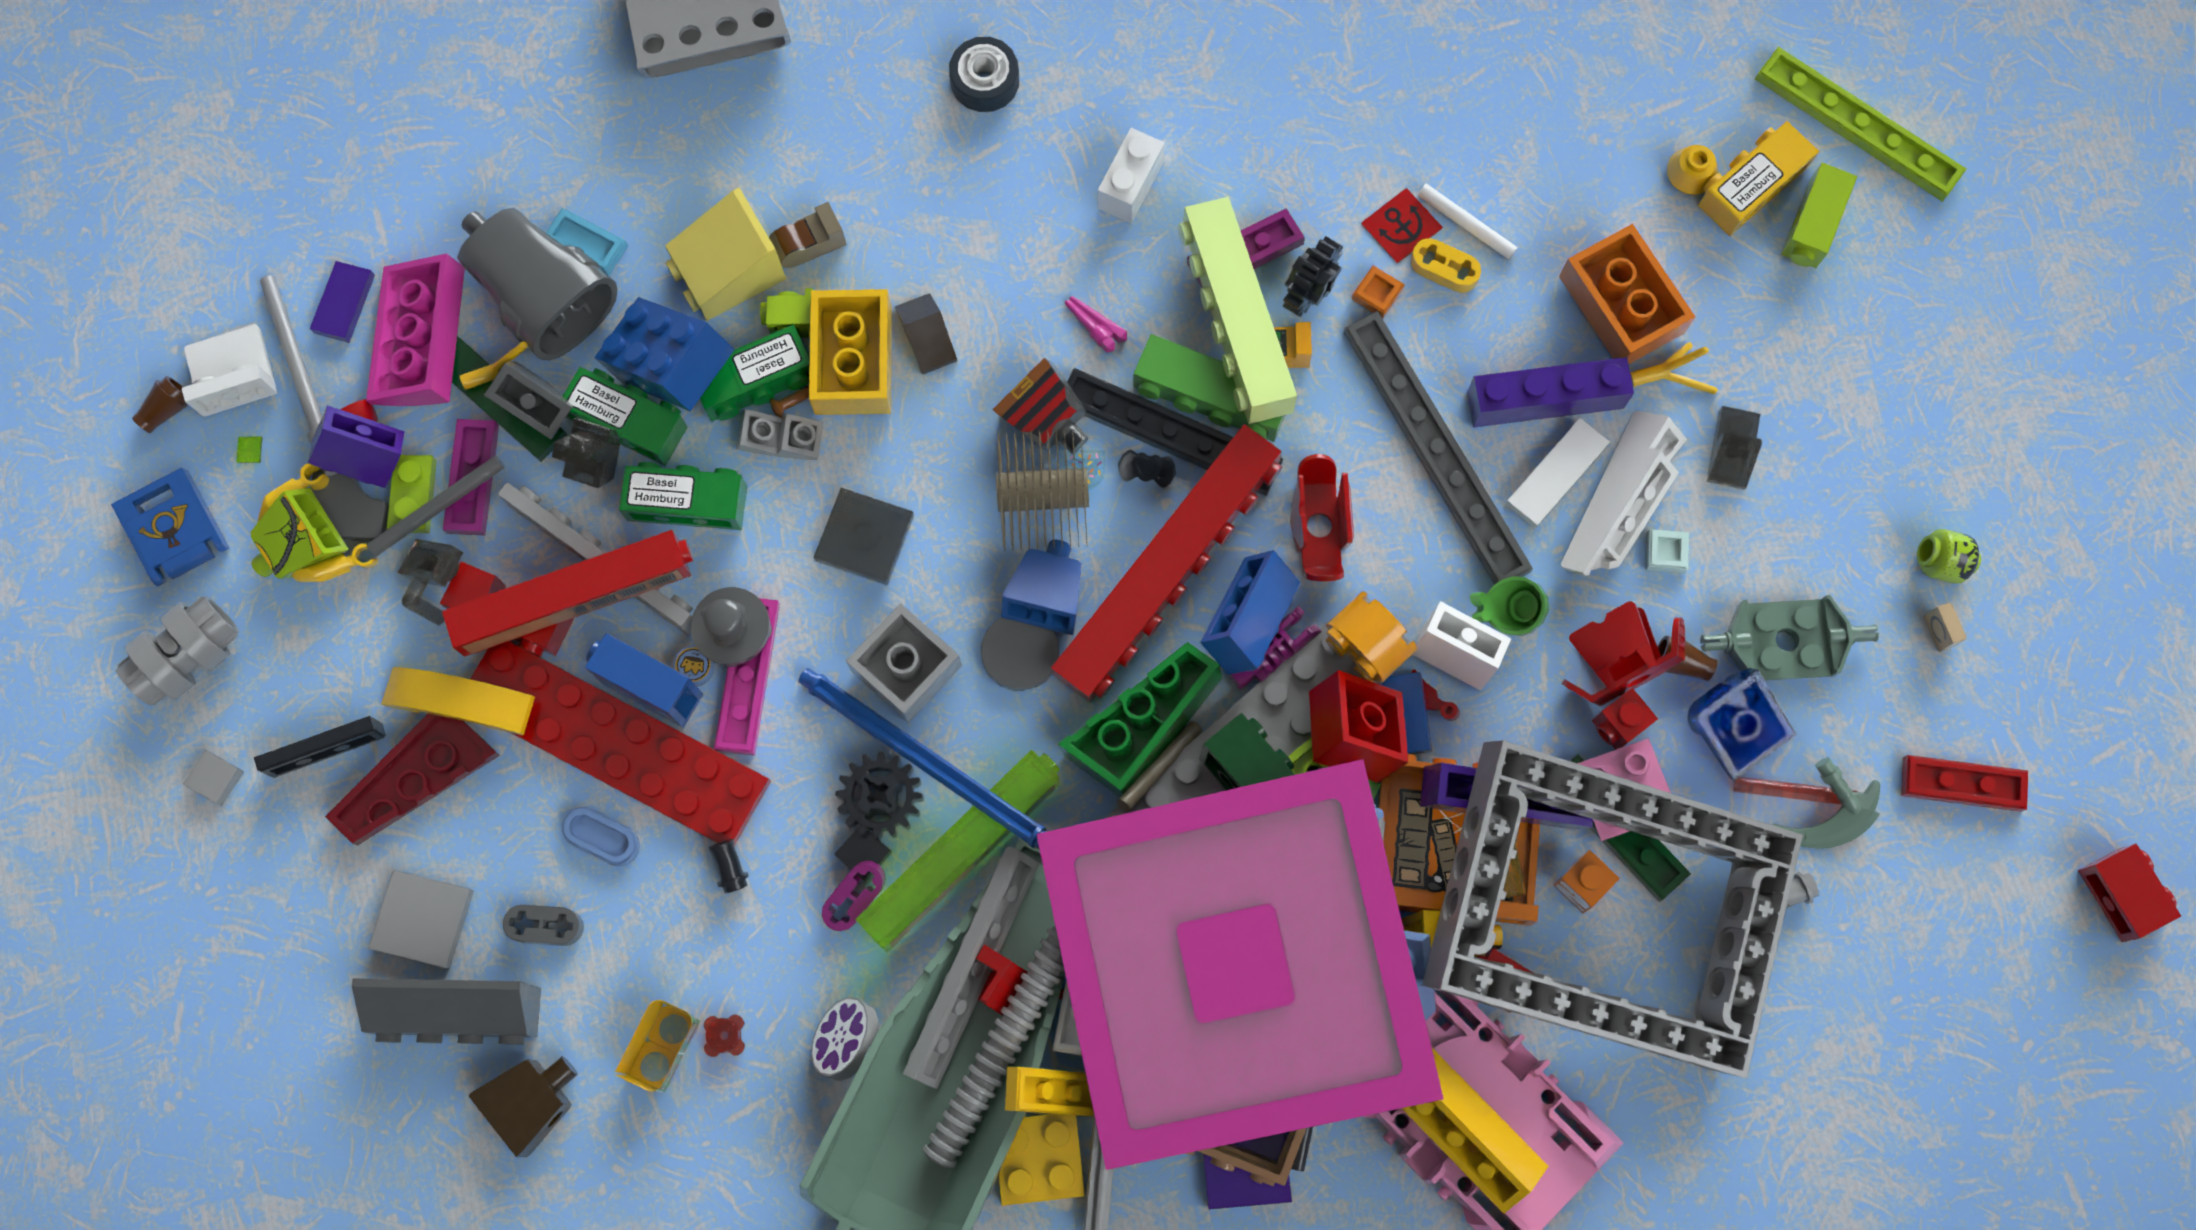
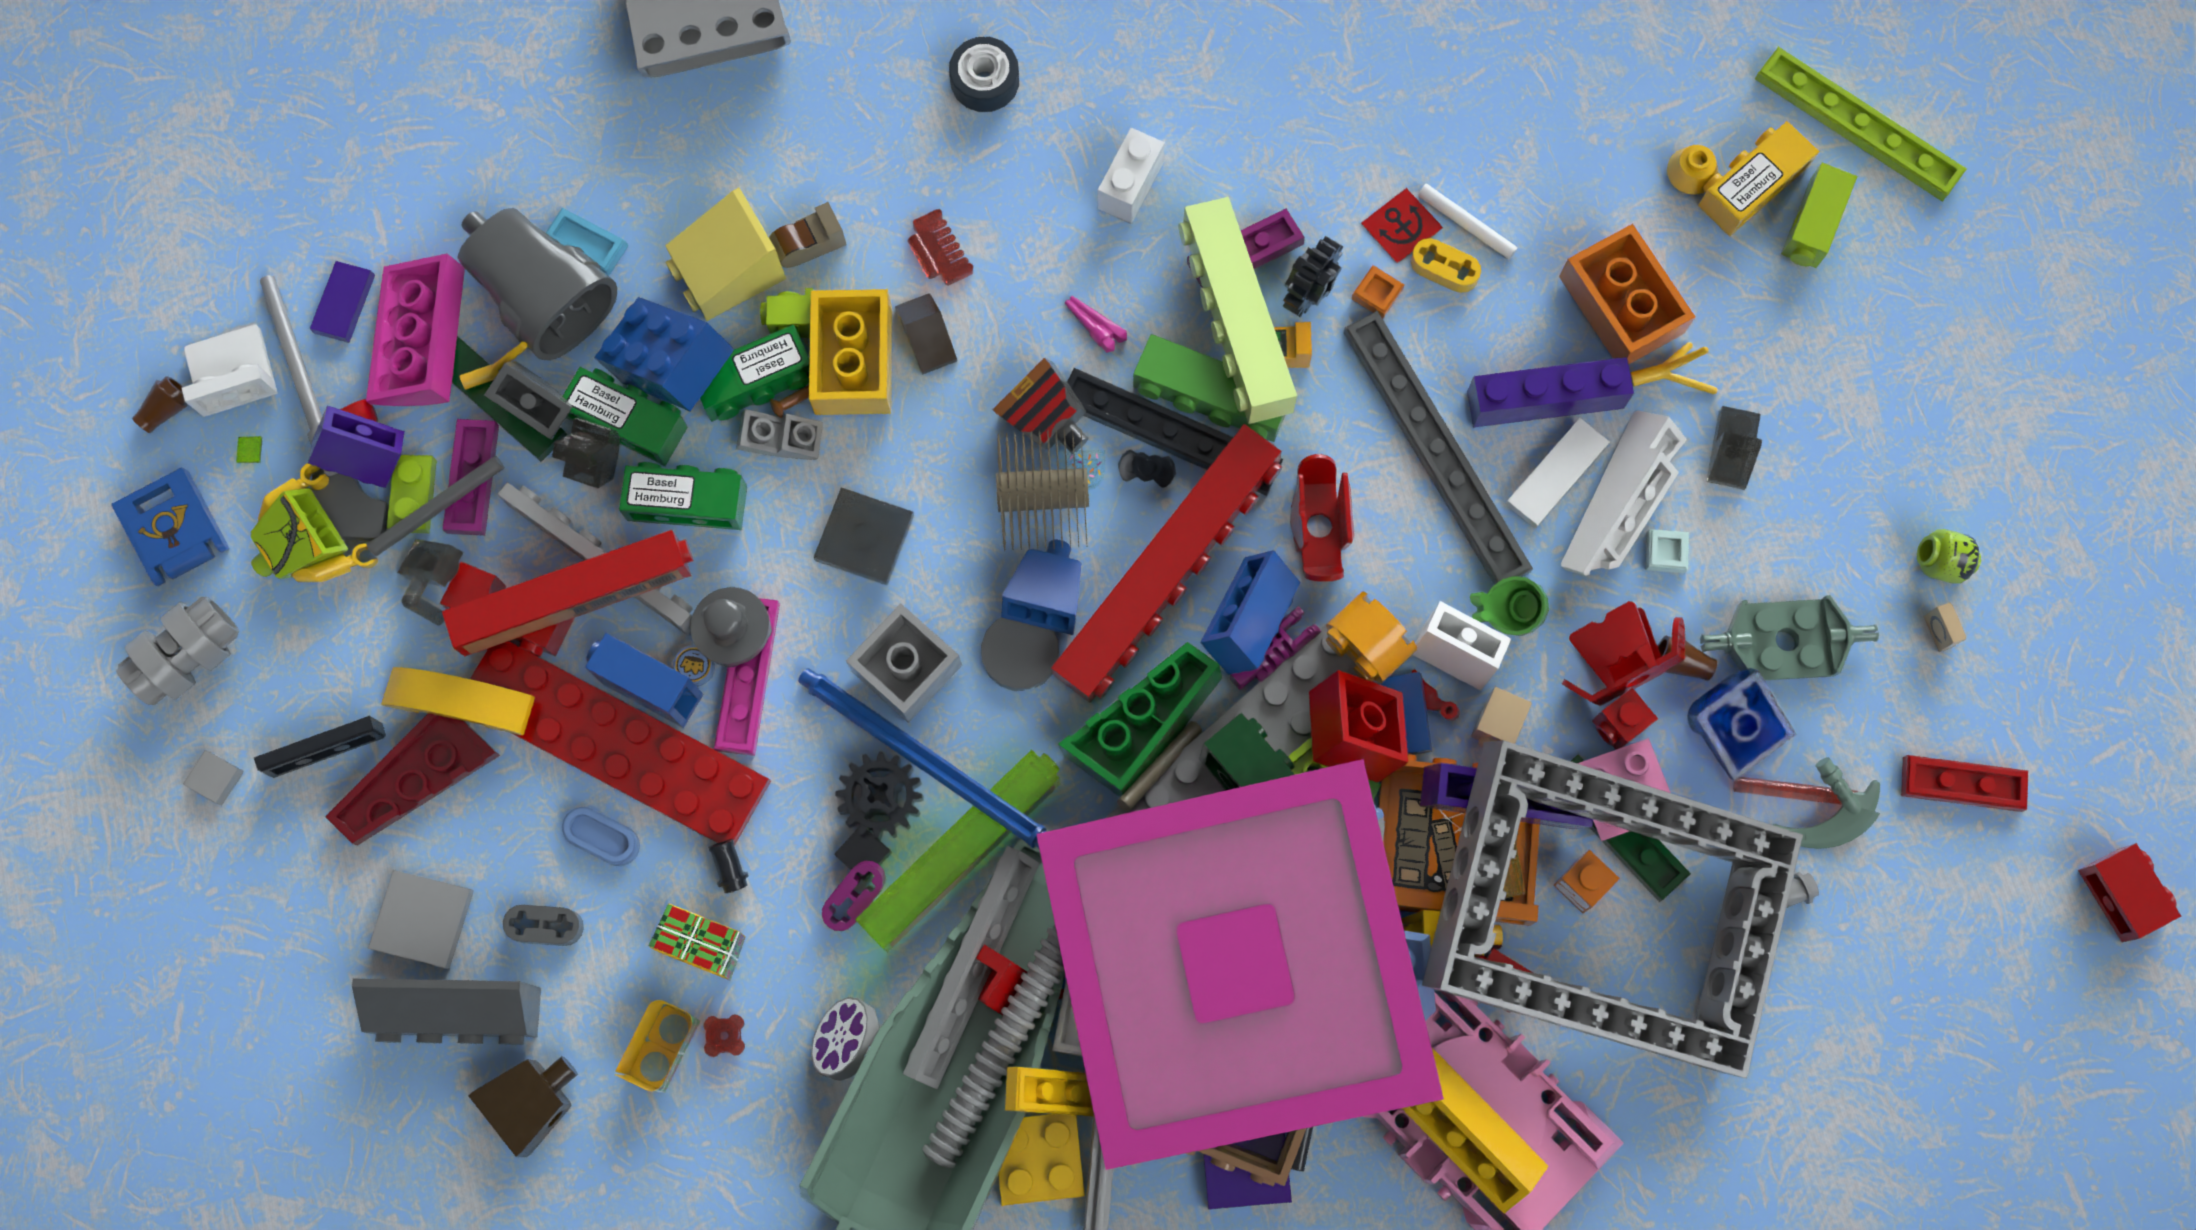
(698, 941): none -> piece
(930, 251): none -> clear red piece
(1501, 717): none -> tan brick

